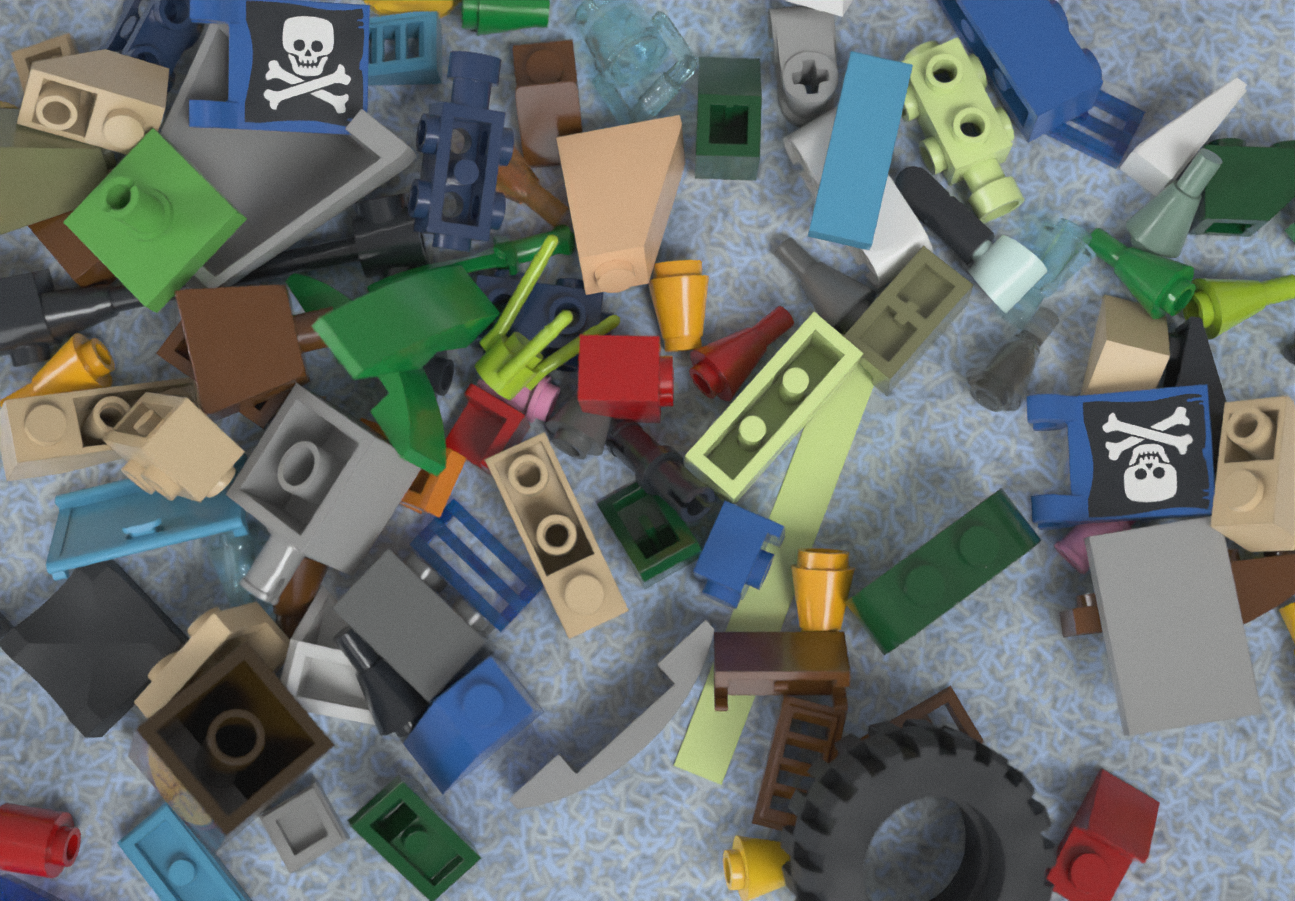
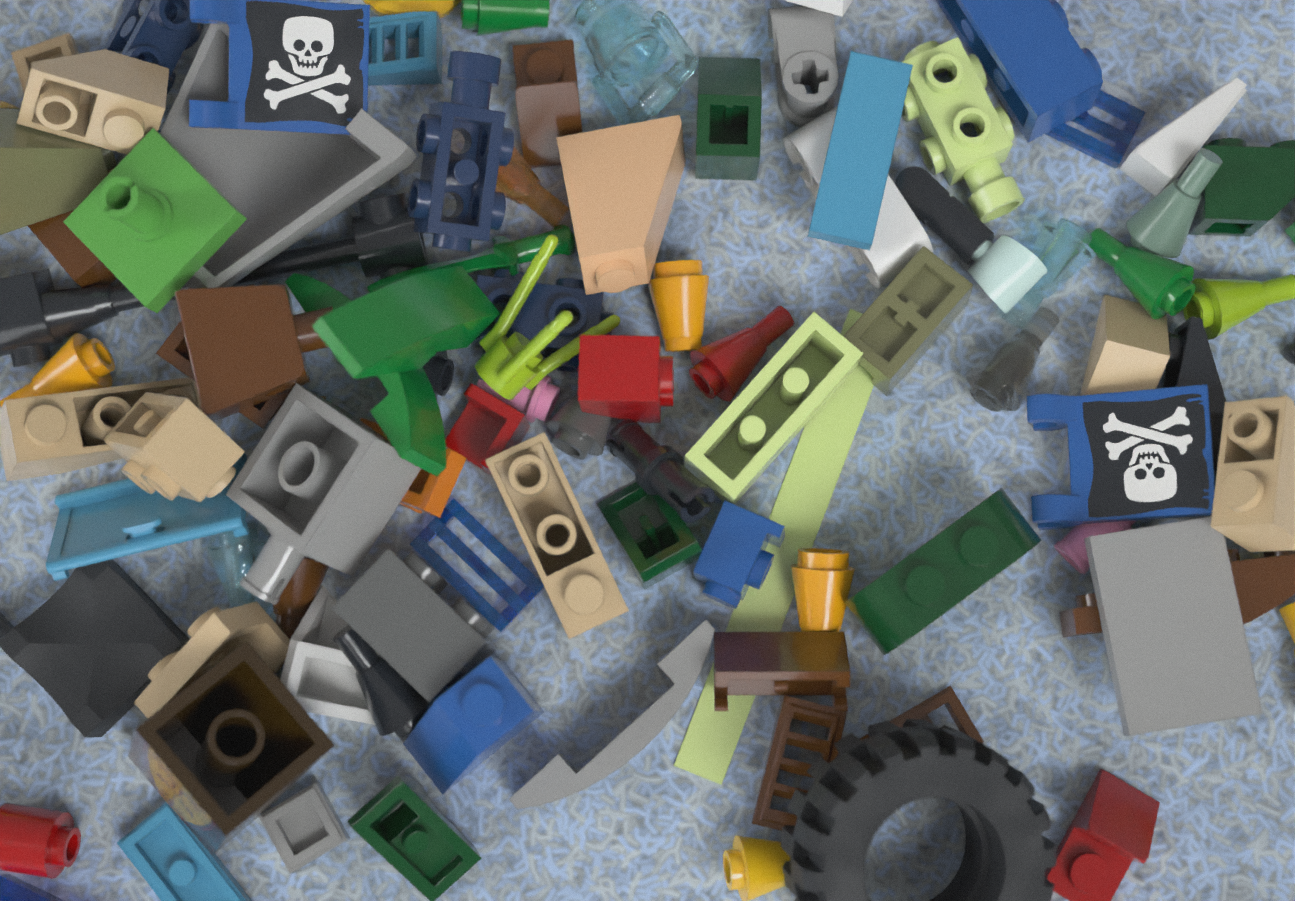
(832, 293): dark grey cone -> none

